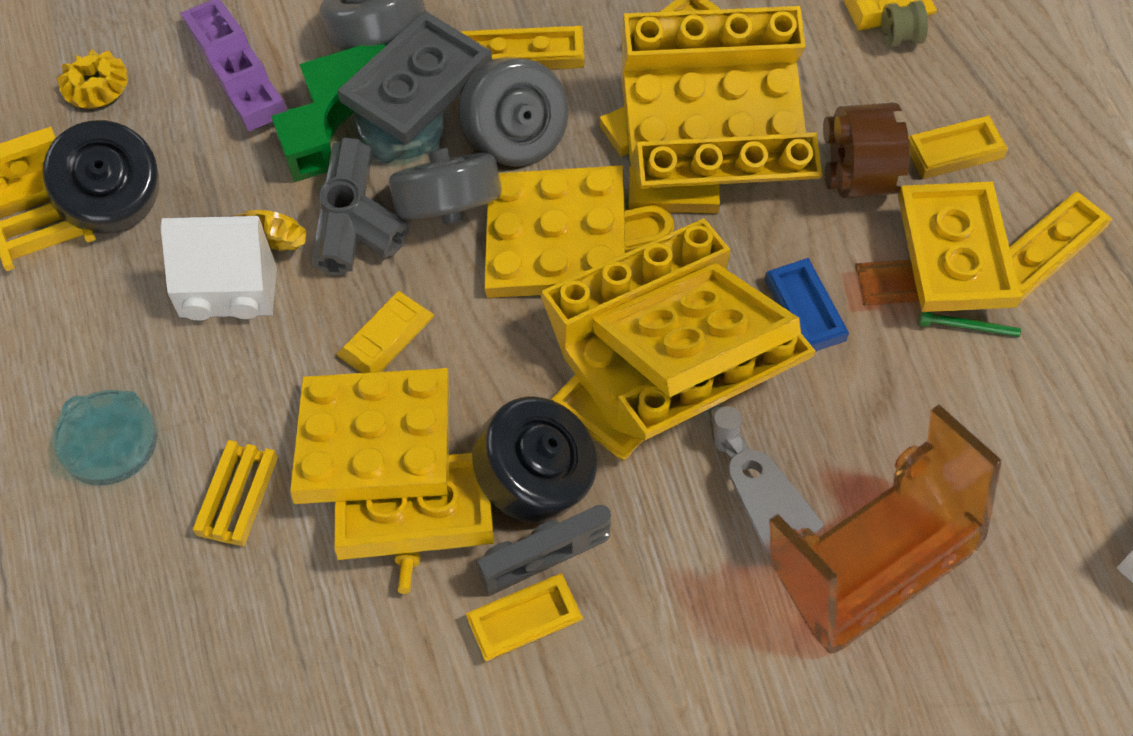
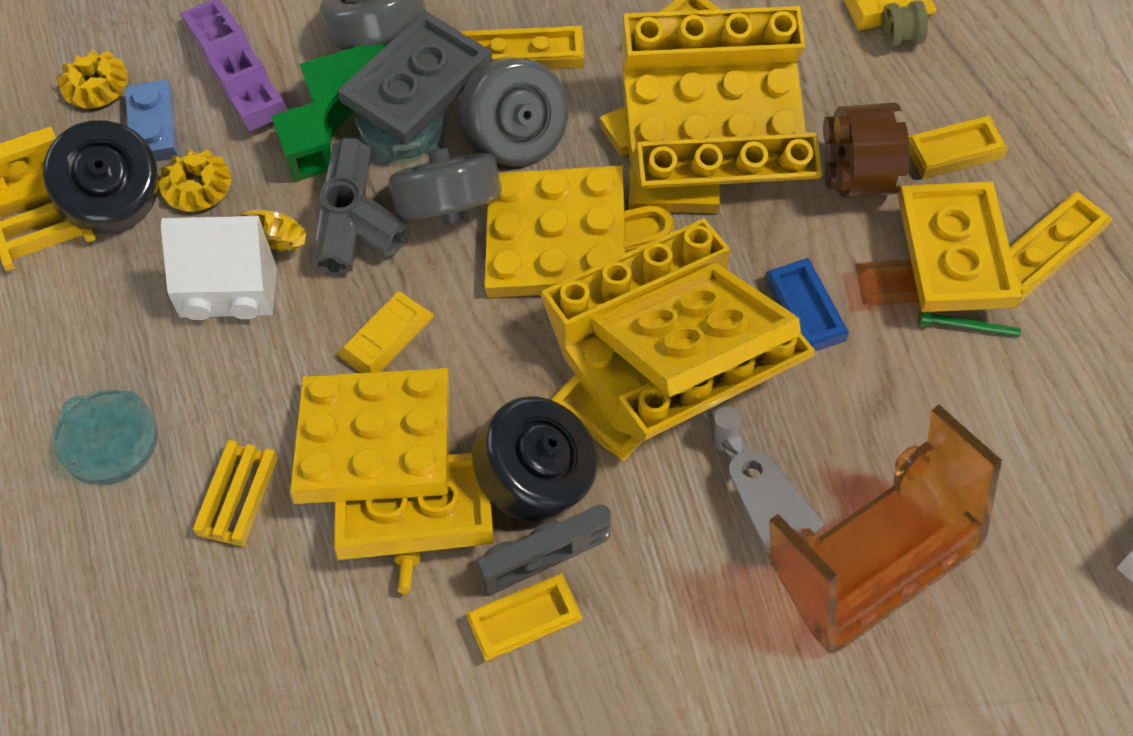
(153, 116): none -> medium blue plate
(190, 195): none -> yellow gear

